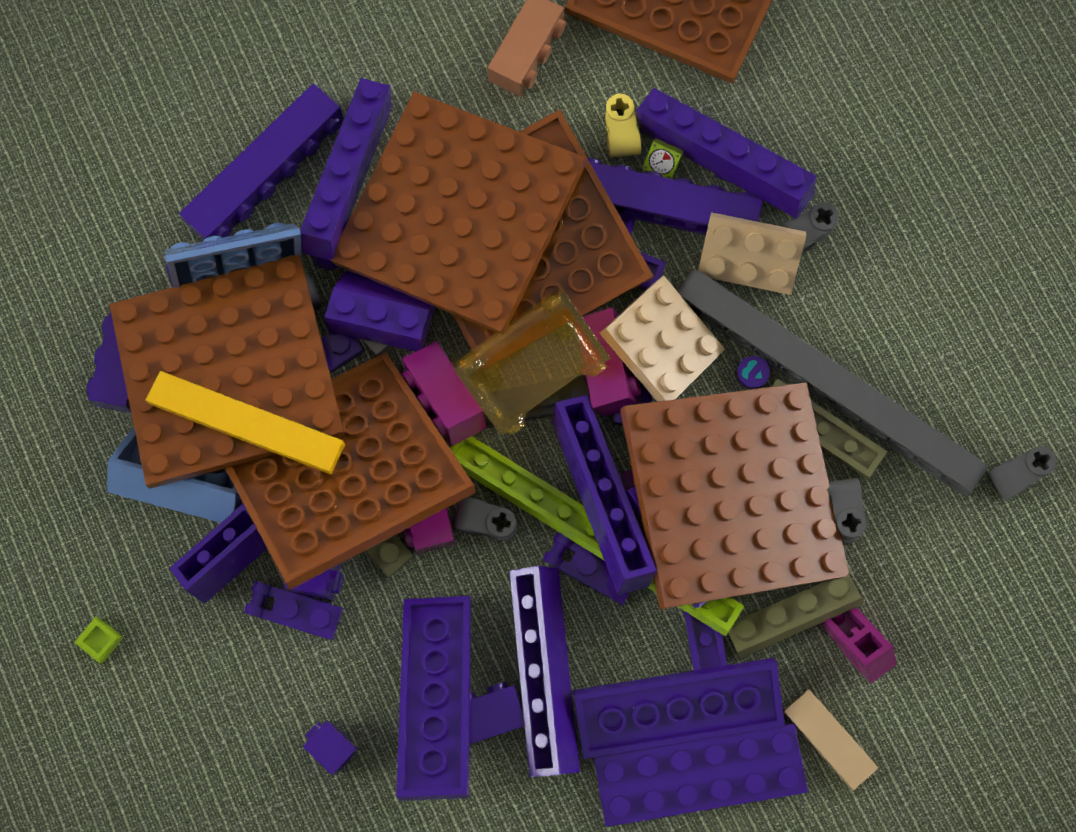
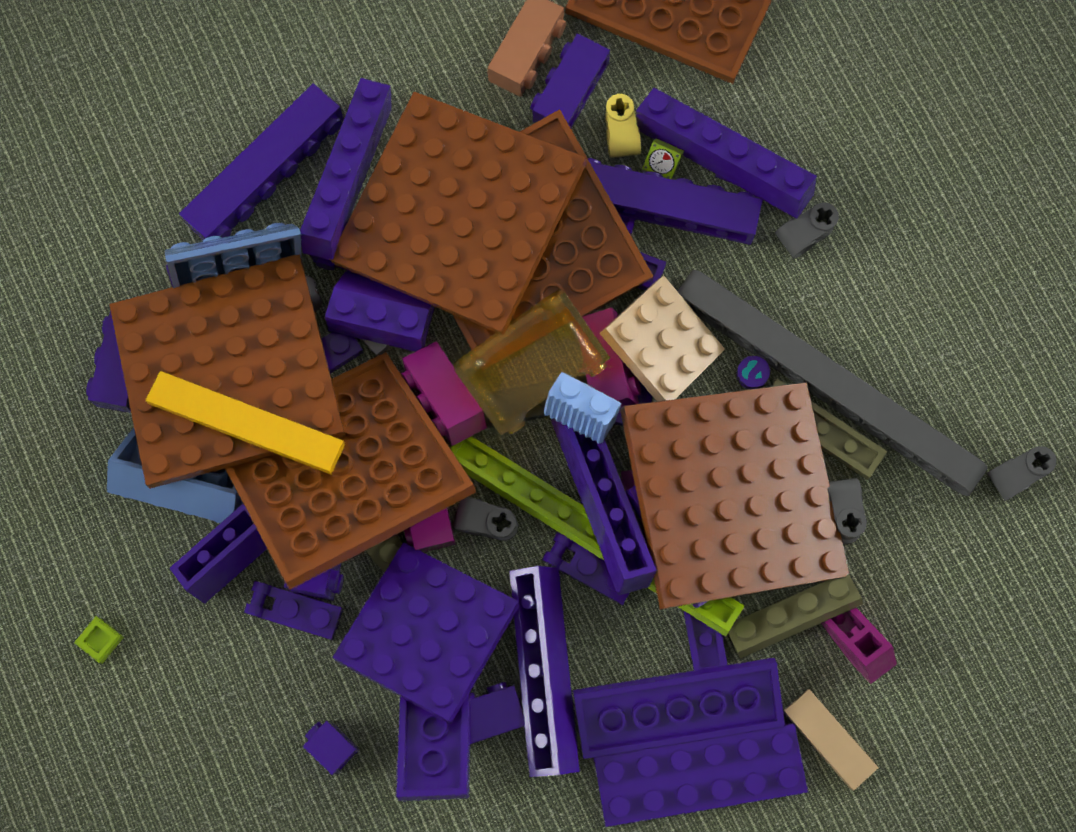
(426, 632): none -> dark purple plate
(572, 80): none -> dark purple brick
(581, 407): none -> light blue brick
(751, 253): tan plate -> none

